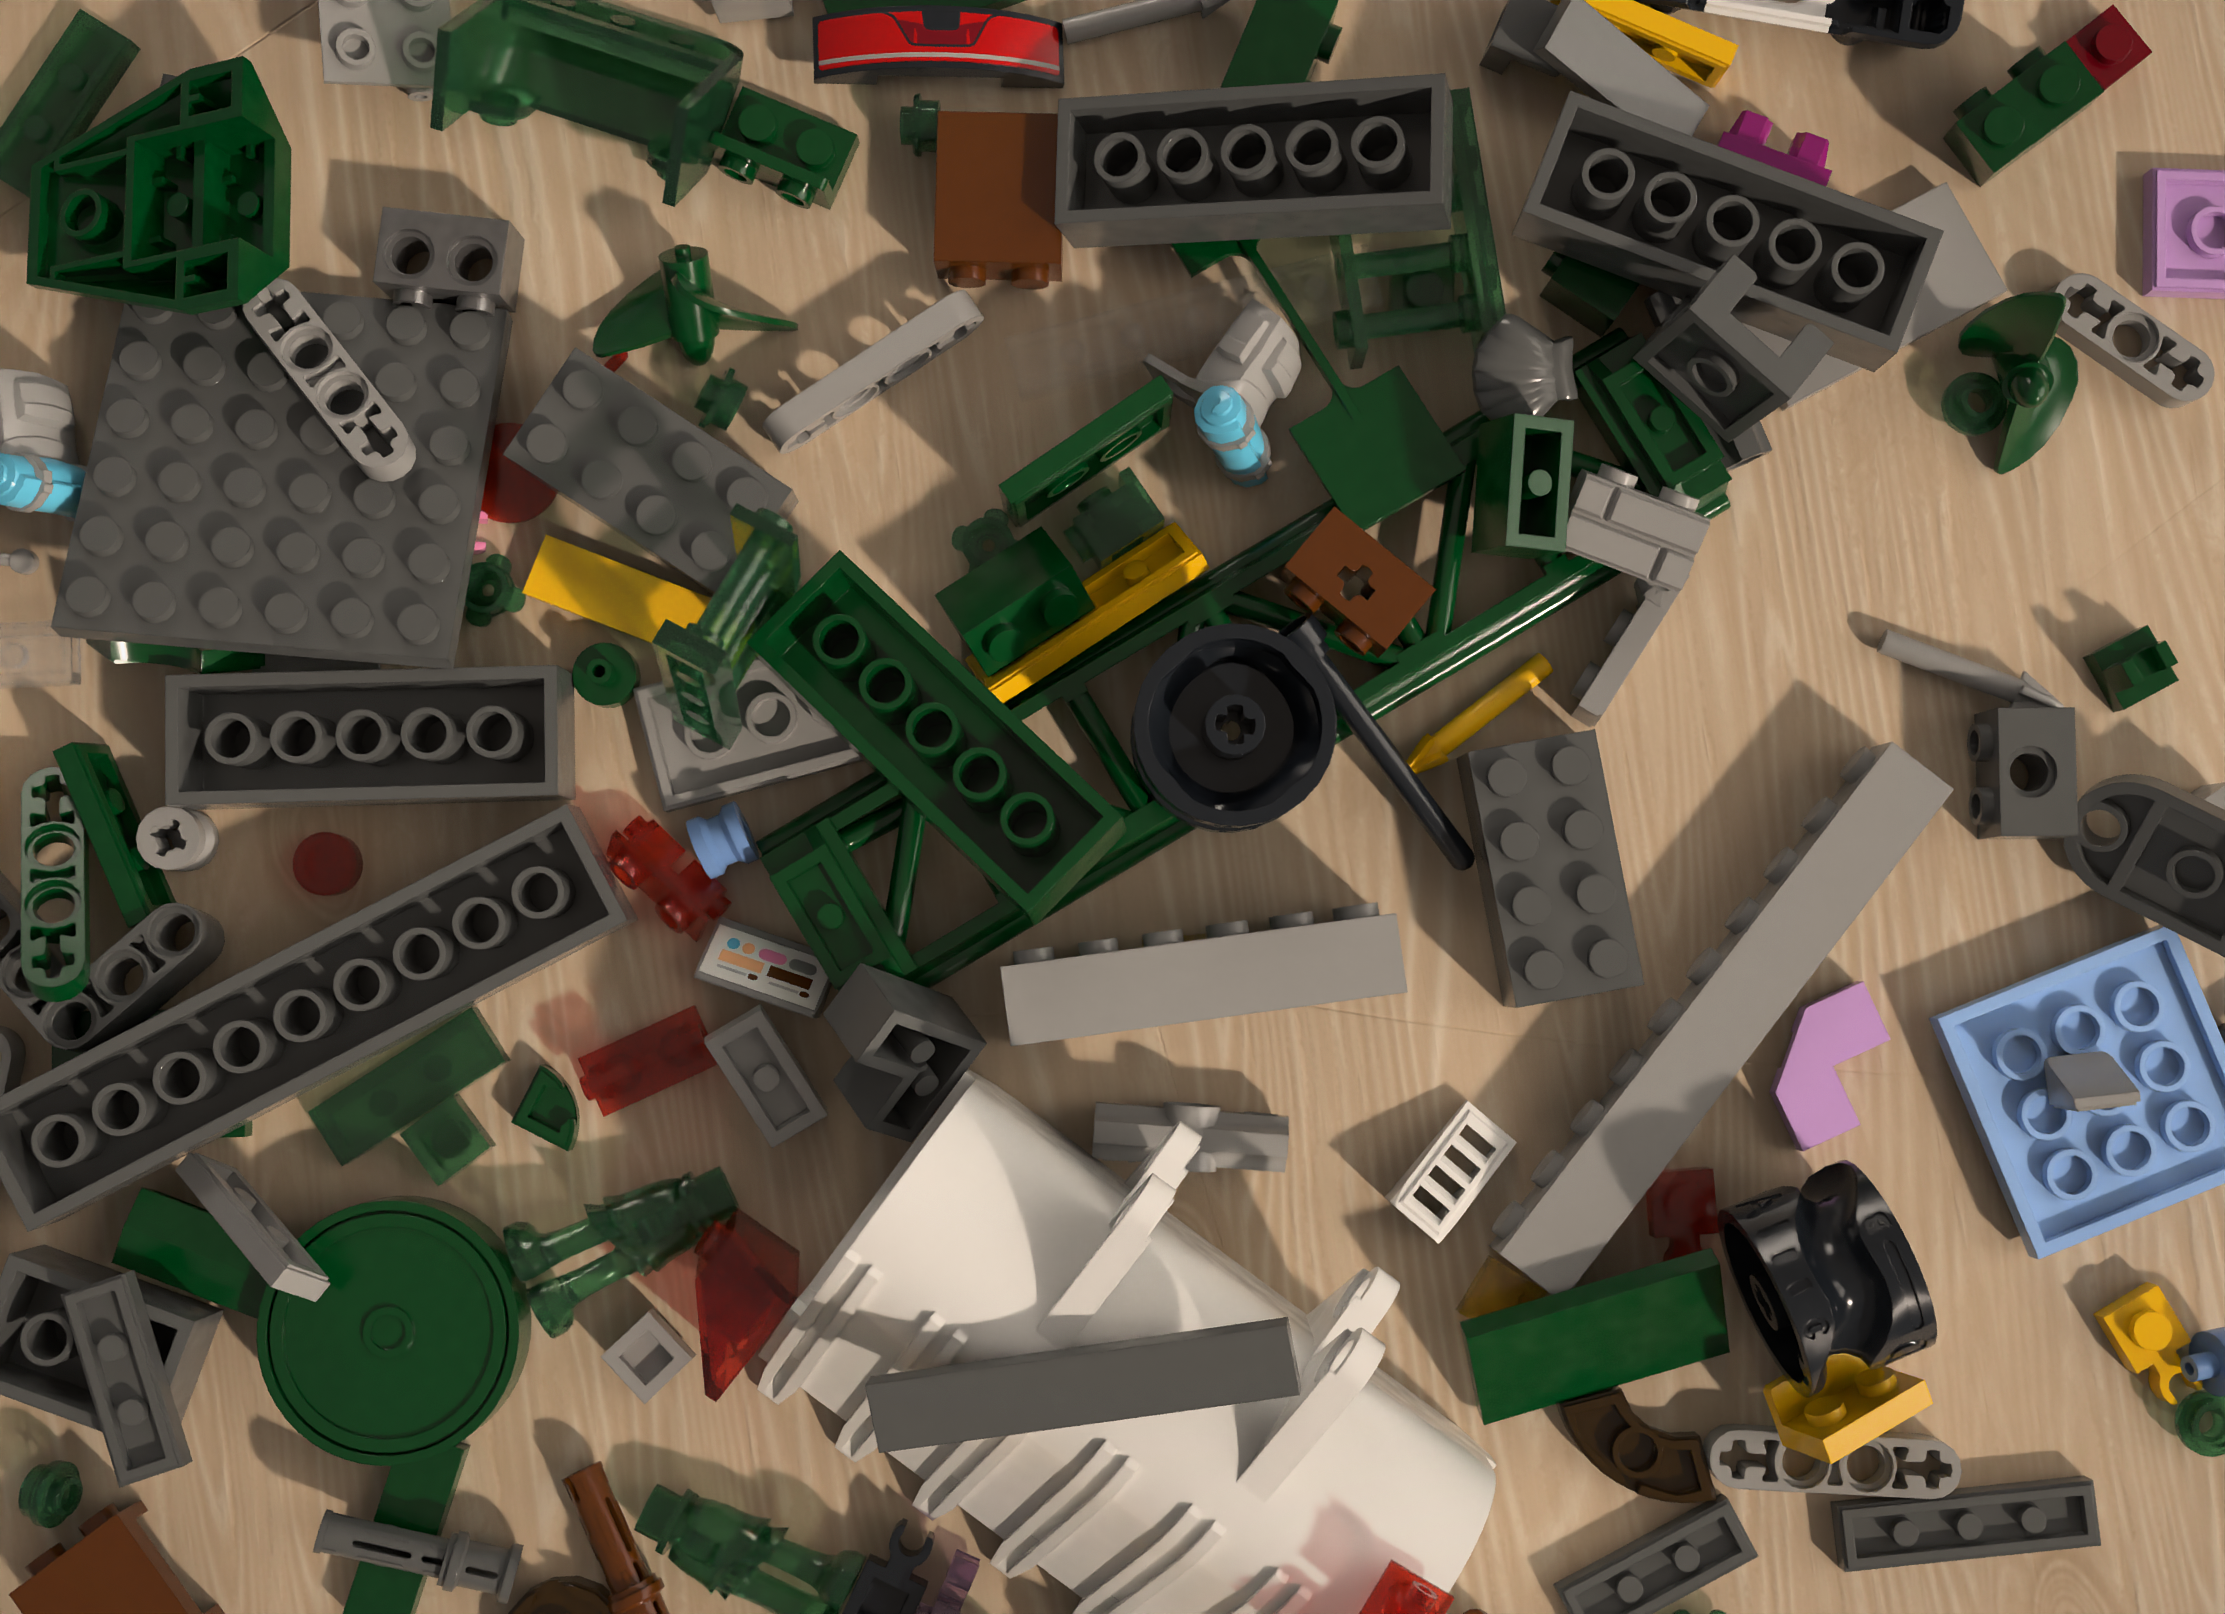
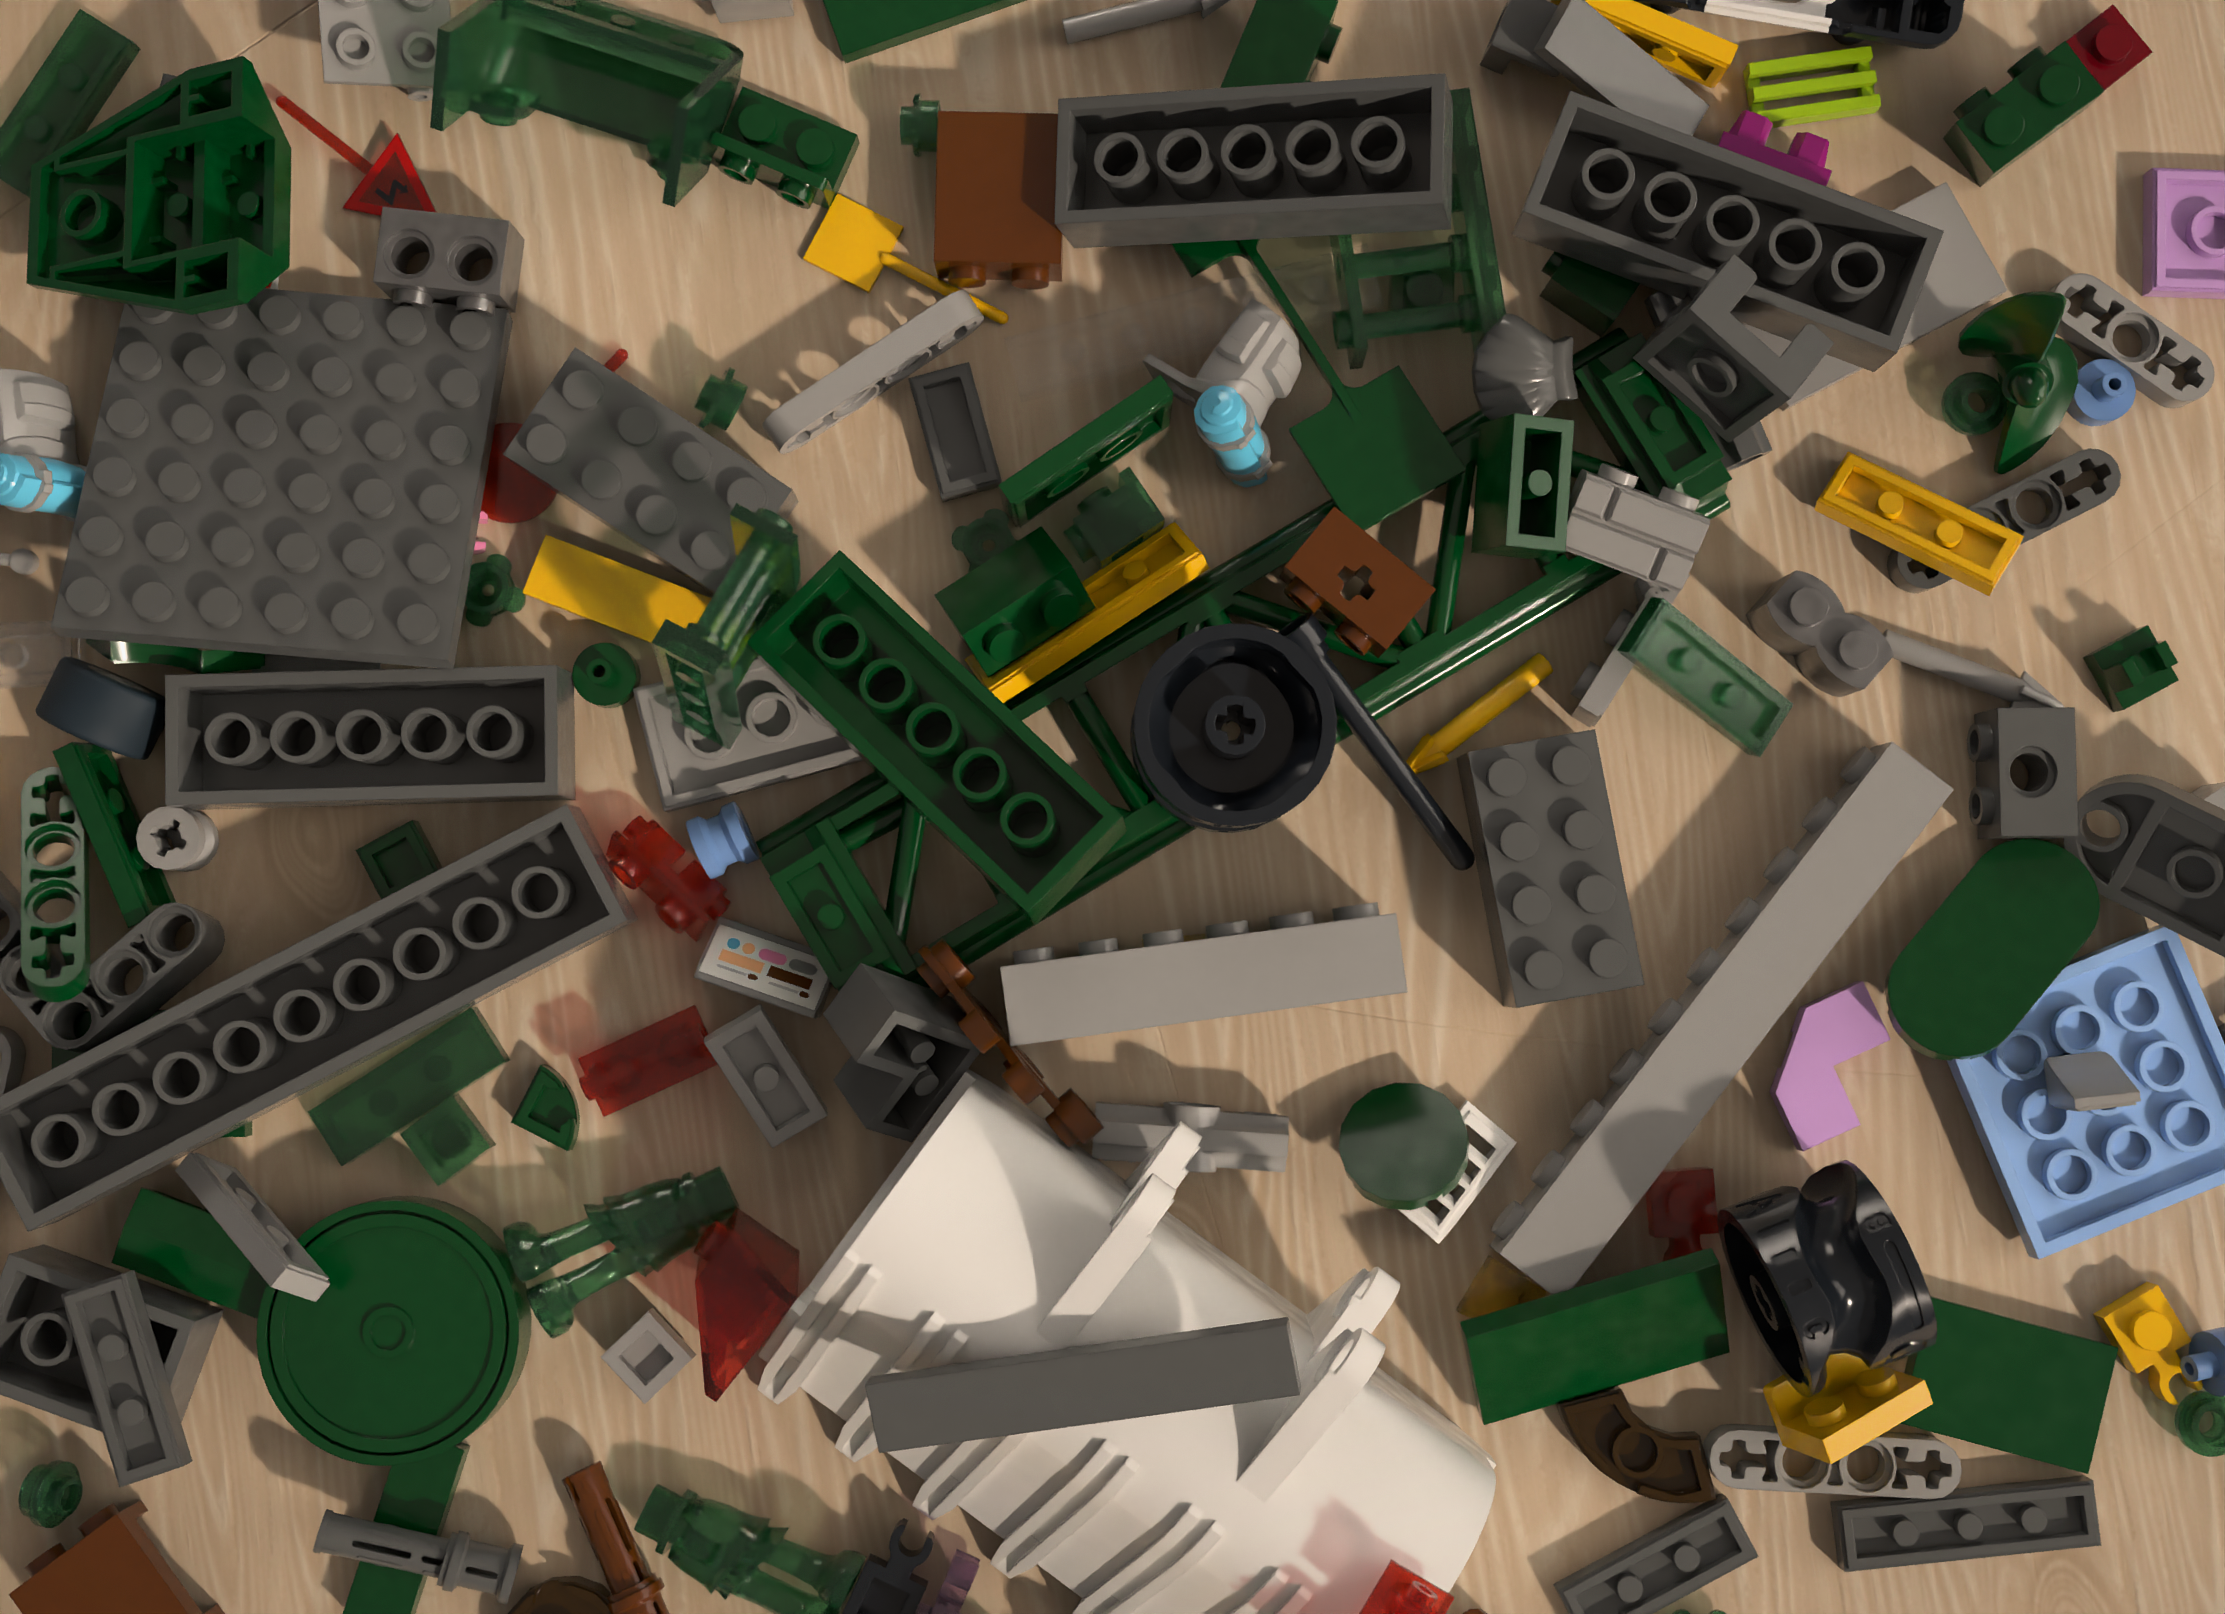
(103, 708): none -> black wheel
(327, 864): clear red tile -> none
(328, 379): light grey beam -> none
(387, 183): none -> clear red piece
(399, 858): none -> dark green tile
(679, 306): dark green piece -> none
(859, 243): none -> yellow piece
(937, 43): slope -> none
(948, 973): none -> reddish brown plant
(955, 432): none -> dark grey tile
(1404, 1145): none -> dark green tile
(1705, 676): none -> clear green tile
(1829, 646): none -> flat silver brick
(1862, 79): none -> lime tile
(1918, 523): none -> yellow tile
(1991, 949): none -> dark green tile
(2002, 509): none -> dark grey beam
(2013, 1385): none -> dark green tile
(2102, 393): none -> medium blue tile

